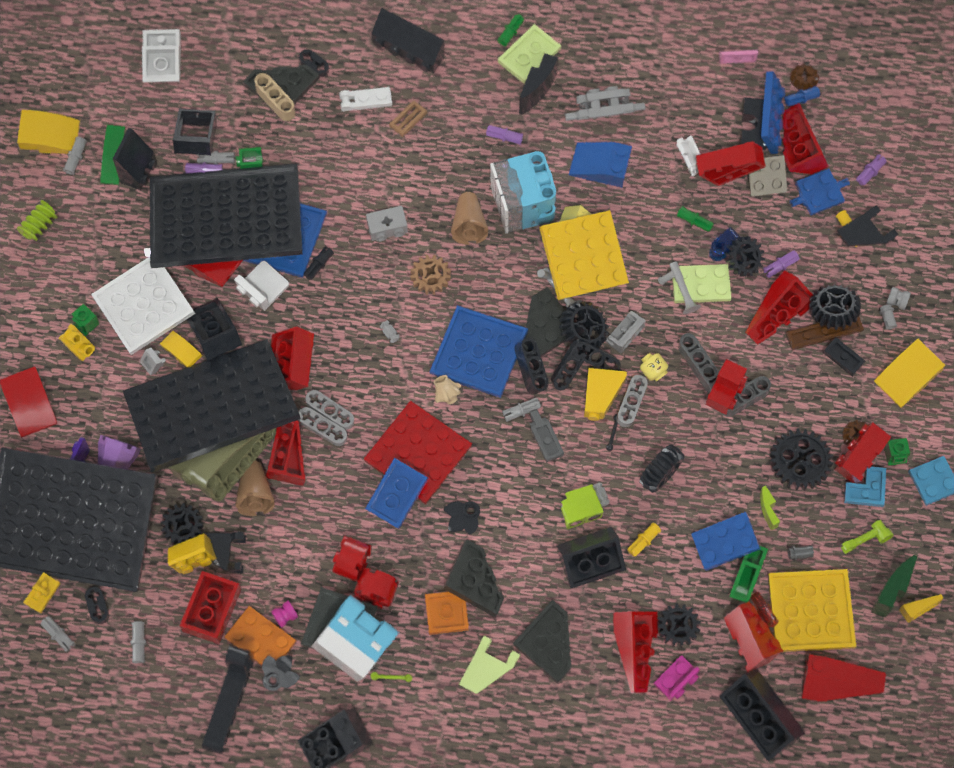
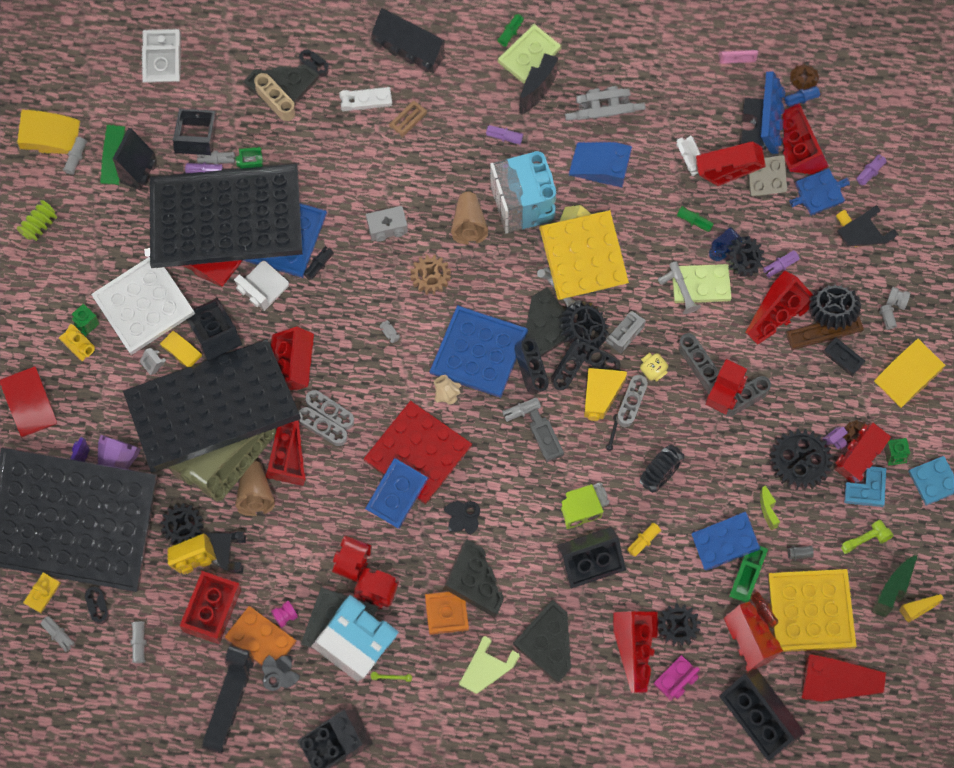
(836, 437): none -> medium lavender tile

